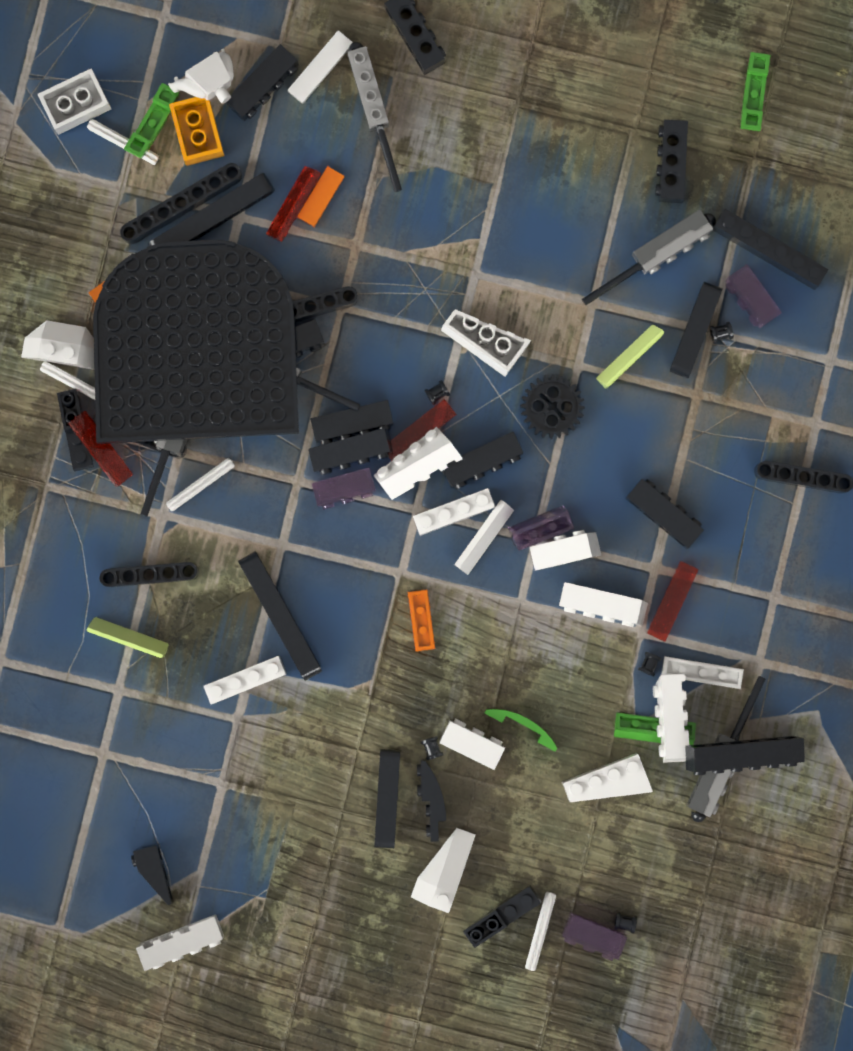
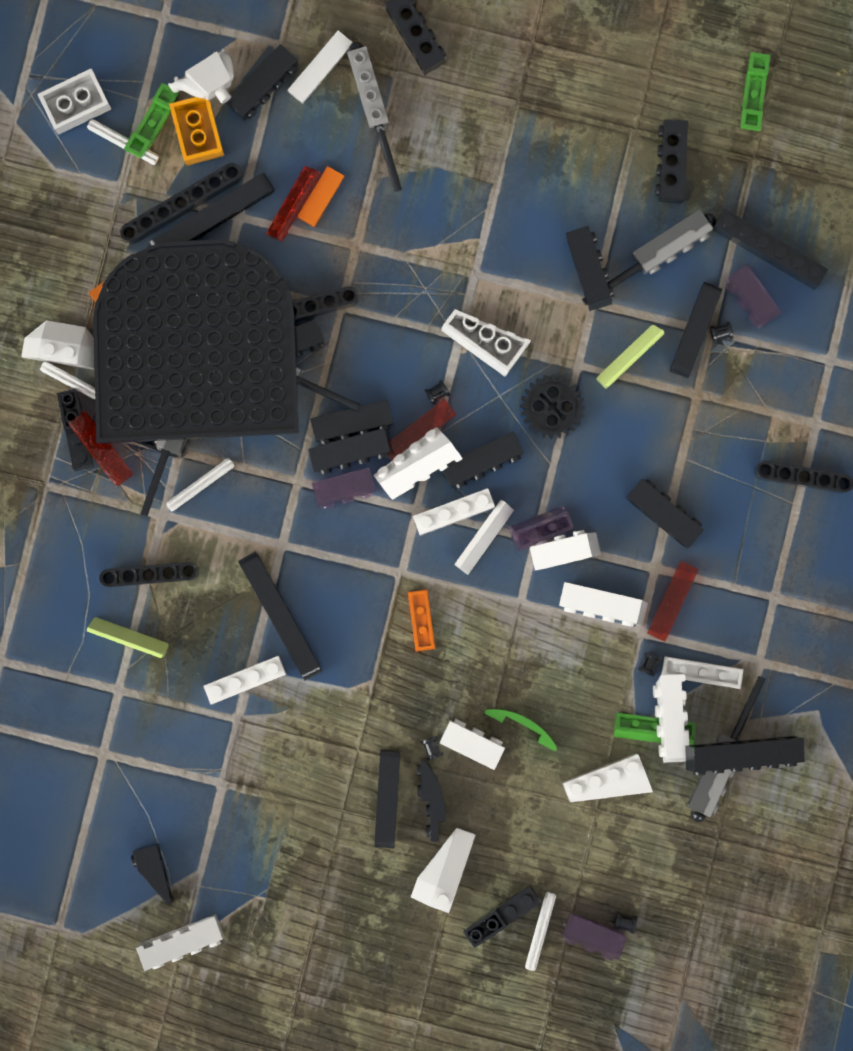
(589, 268): none -> black brick

